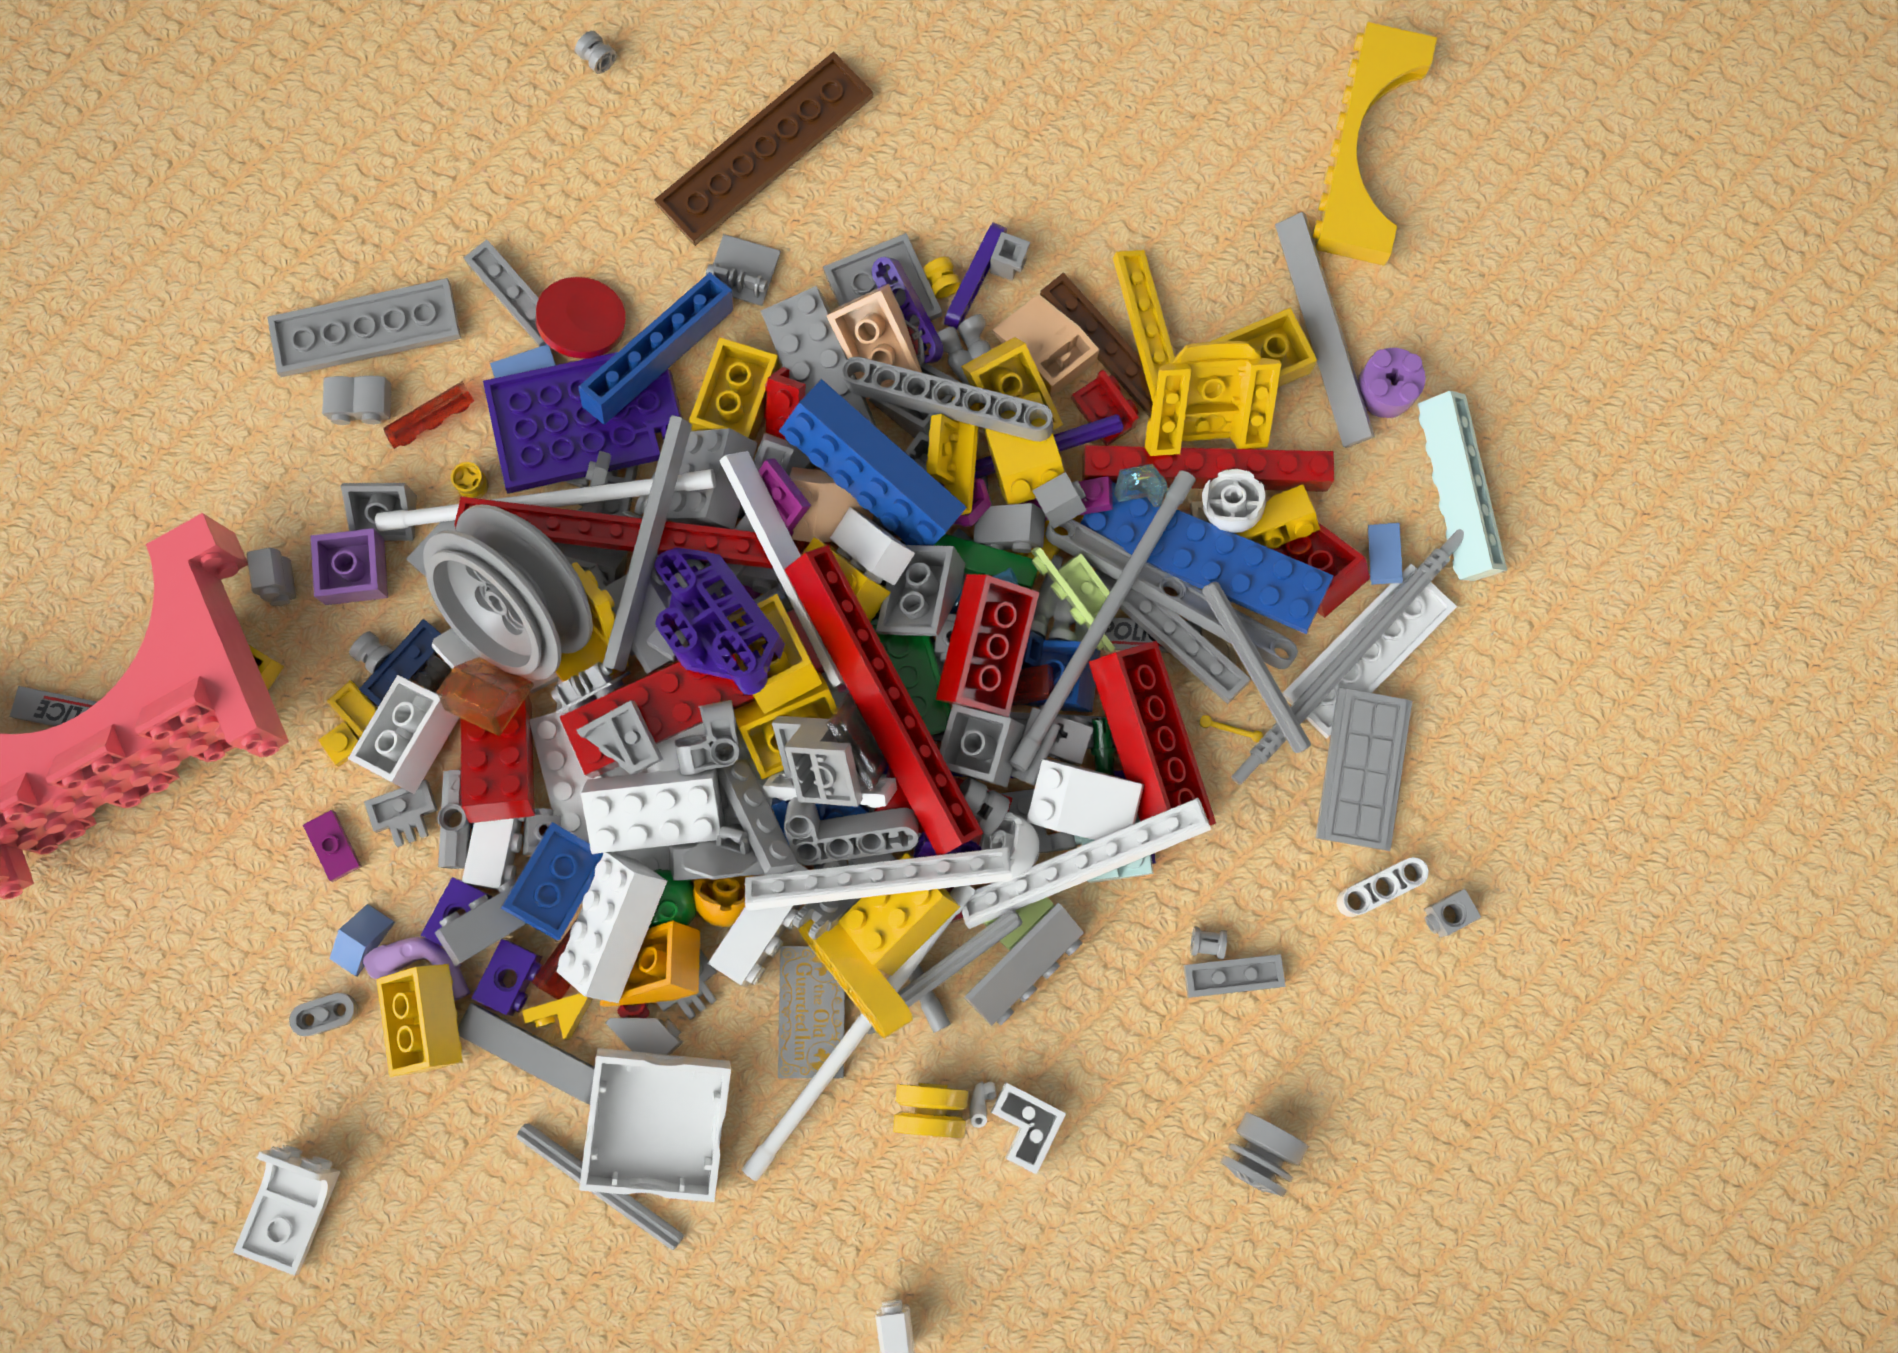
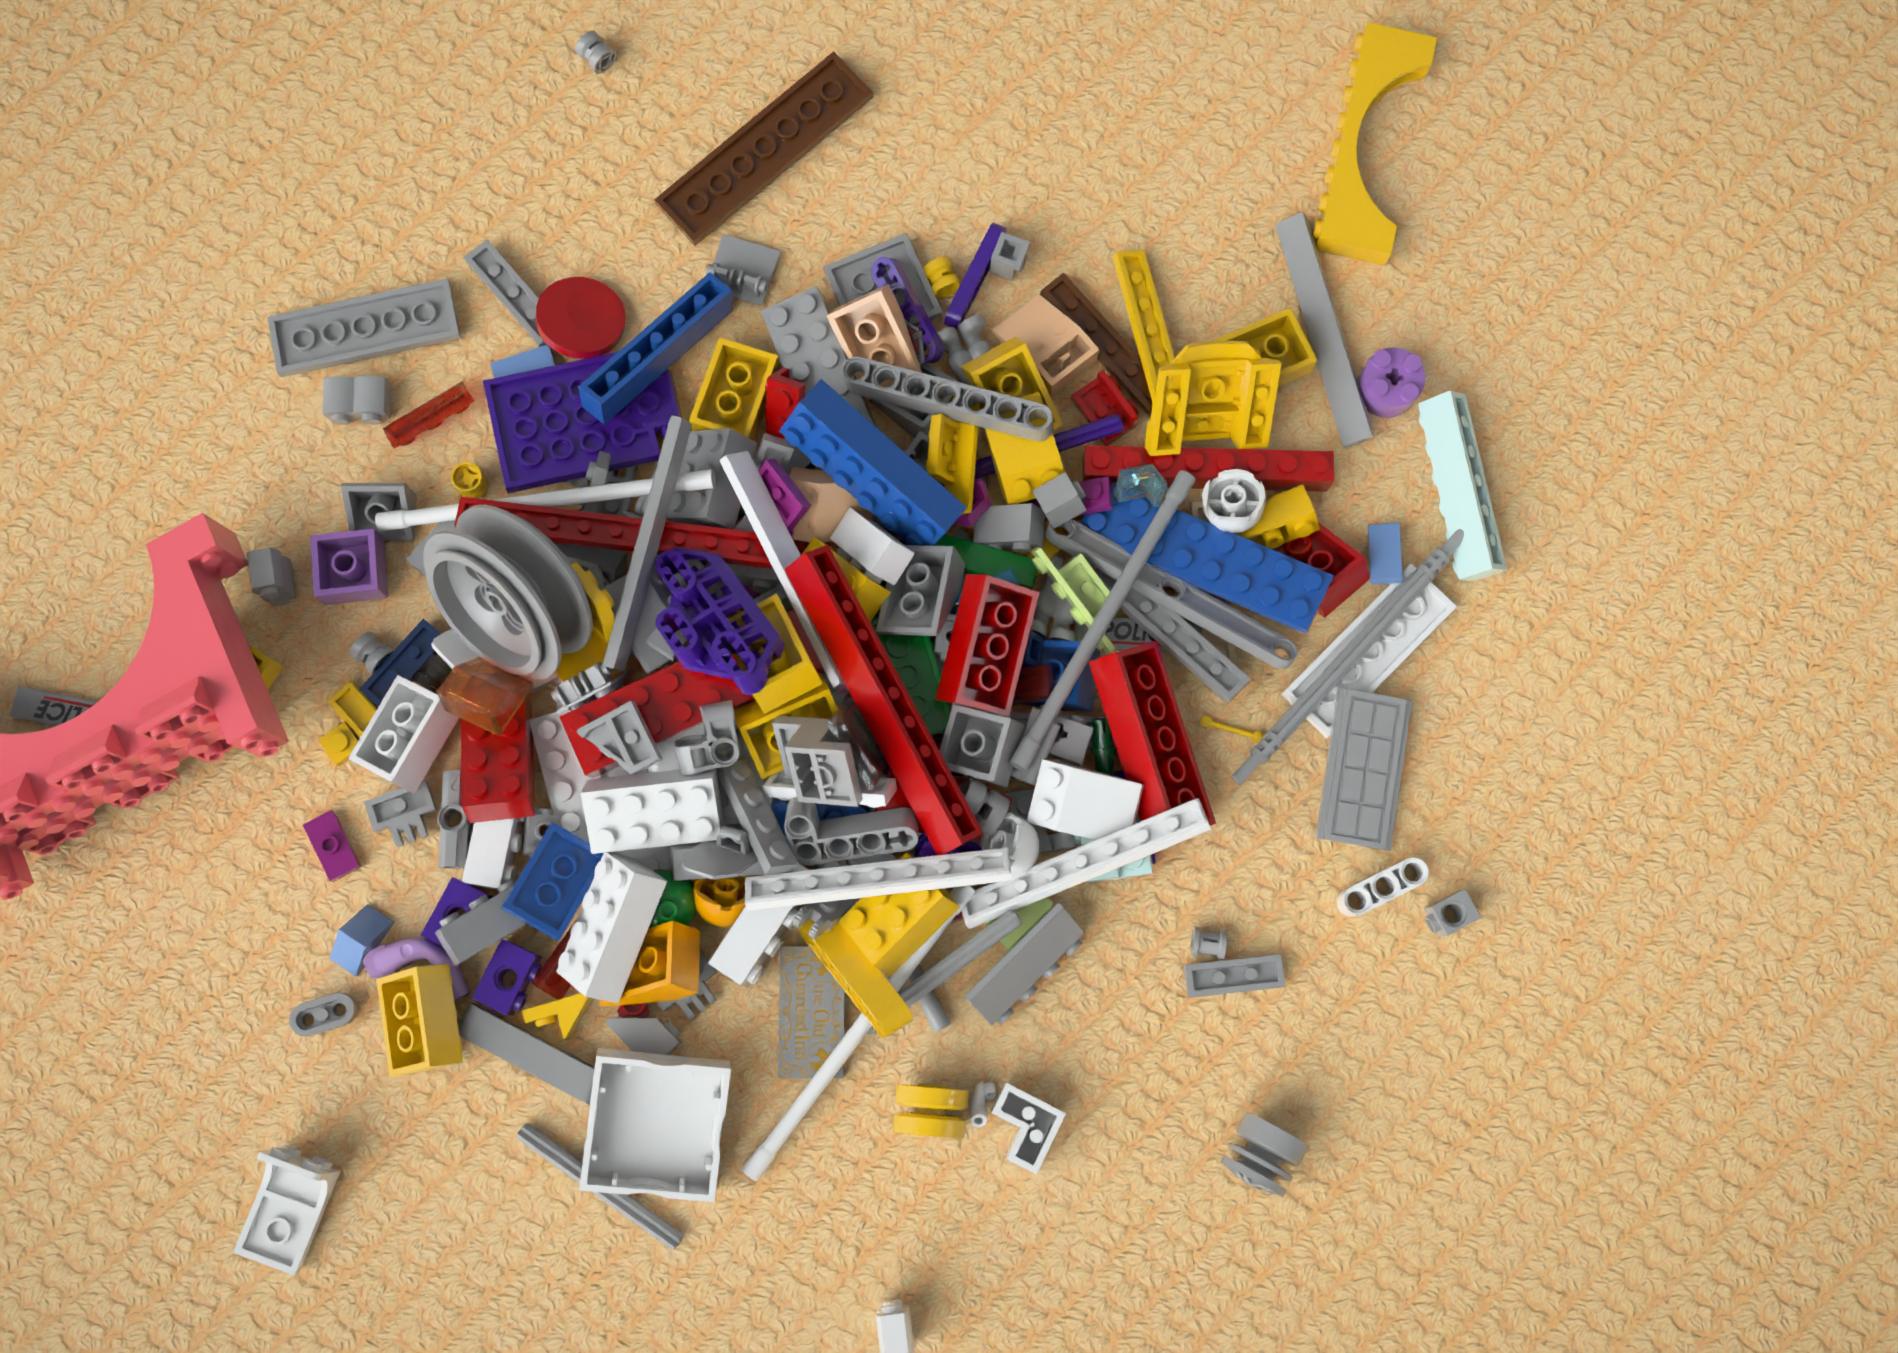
(1256, 667): light grey axle -> none

